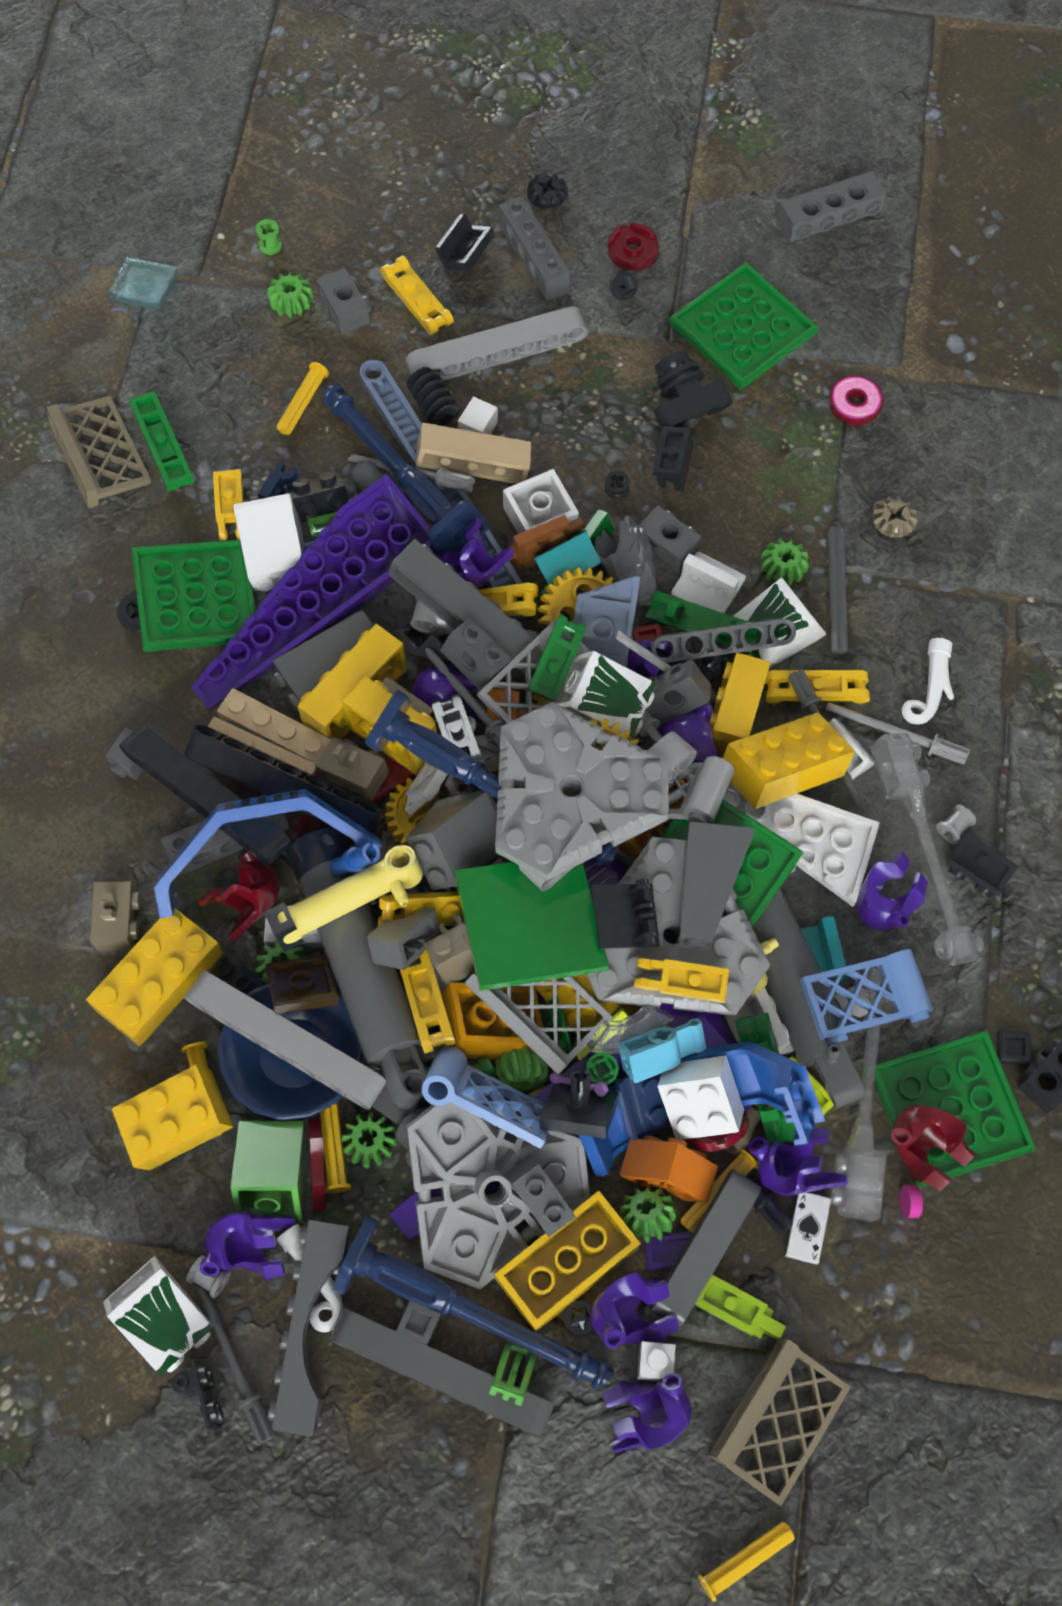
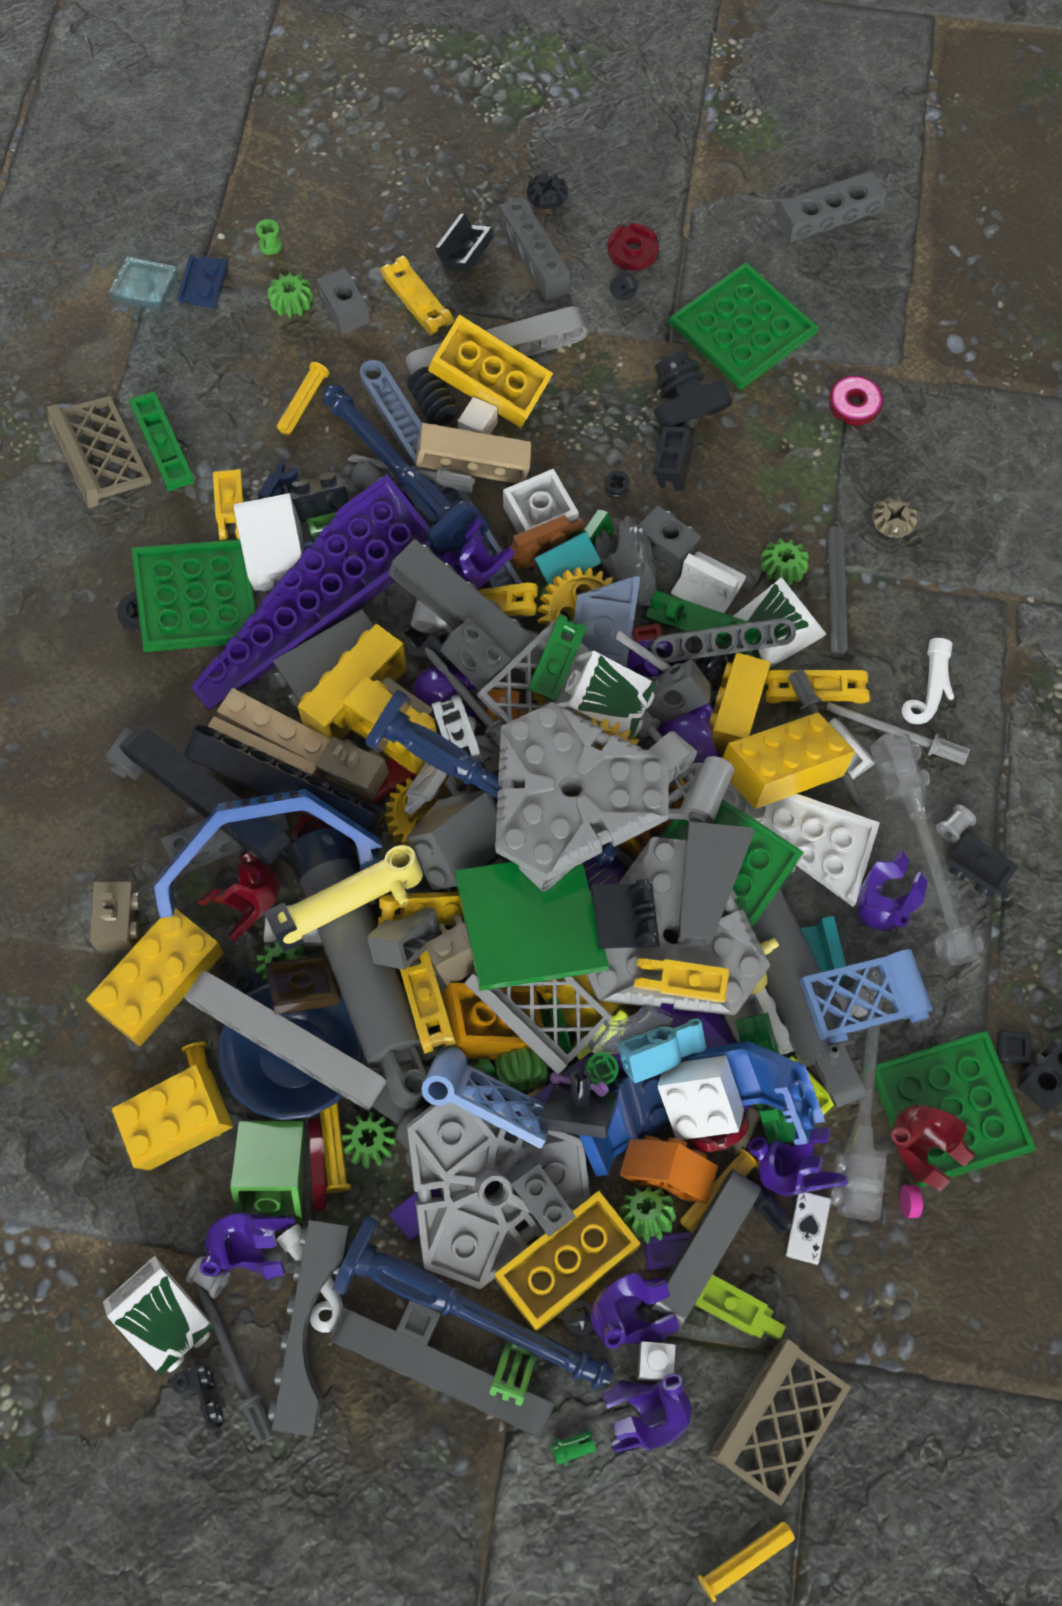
(203, 281): none -> dark blue plate
(355, 860): blue pin -> none
(490, 370): none -> yellow brick
(572, 1448): none -> green pin

